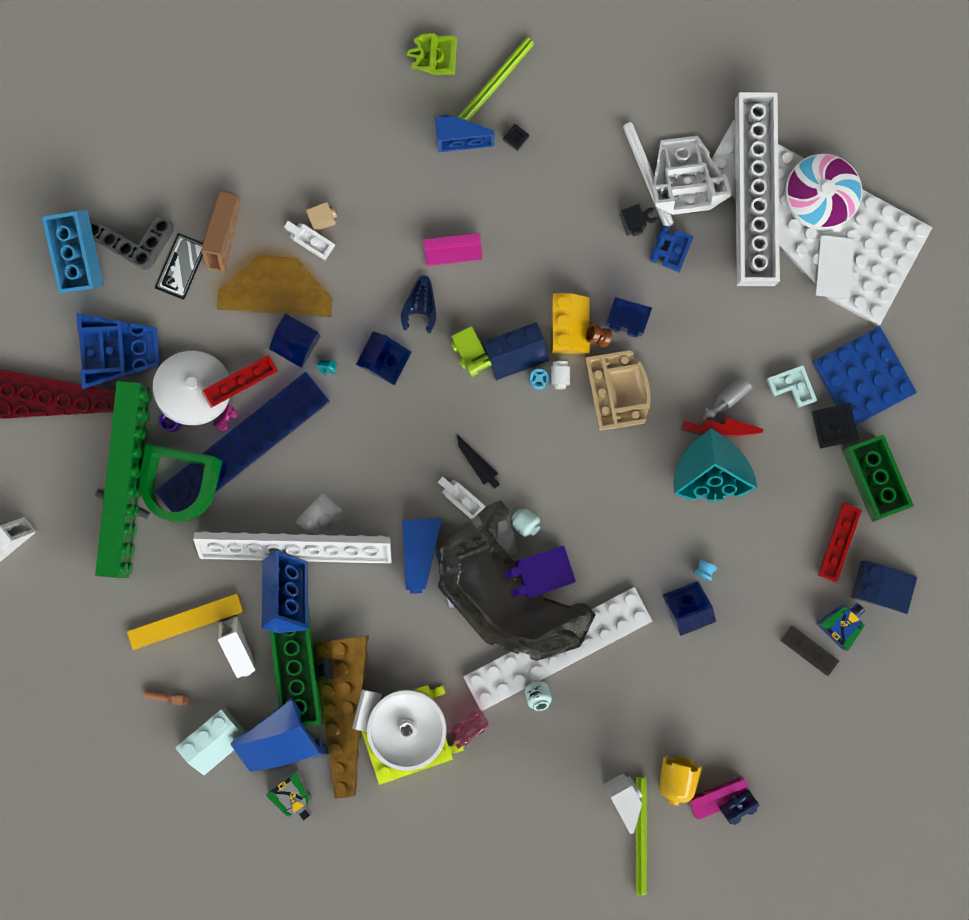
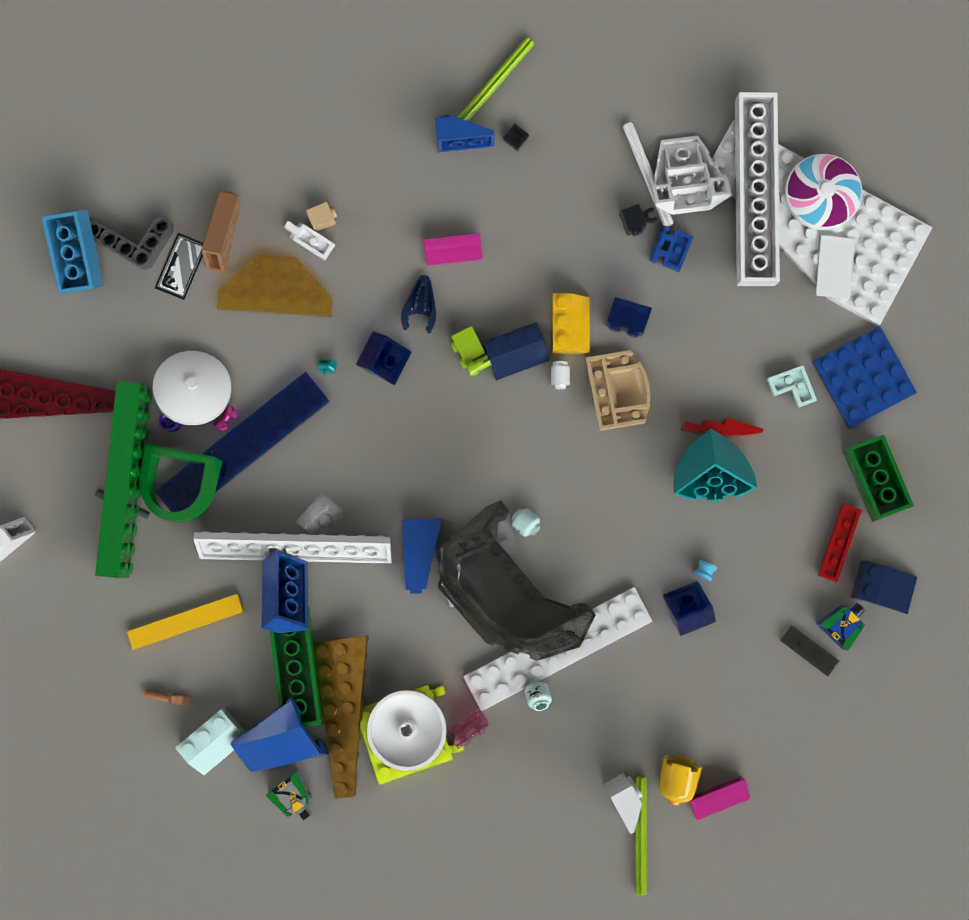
(114, 349): blue wedge -> none
(236, 647): white slope -> none
(239, 381): red plate -> none
(294, 340): clear blue slope -> none
(324, 670): black plate -> none
(366, 704): white tile -> none
(434, 54): lime plate -> none
(461, 497): white hinge -> none
(480, 466): black bar -> none
(541, 376): medium azure wheel -> none
(542, 573): dark purple tile -> none
(597, 335): dark orange wheel -> none
(728, 397): light grey wheel -> none
(739, 806): dark blue hips -> none
(835, 425): black plate -> none

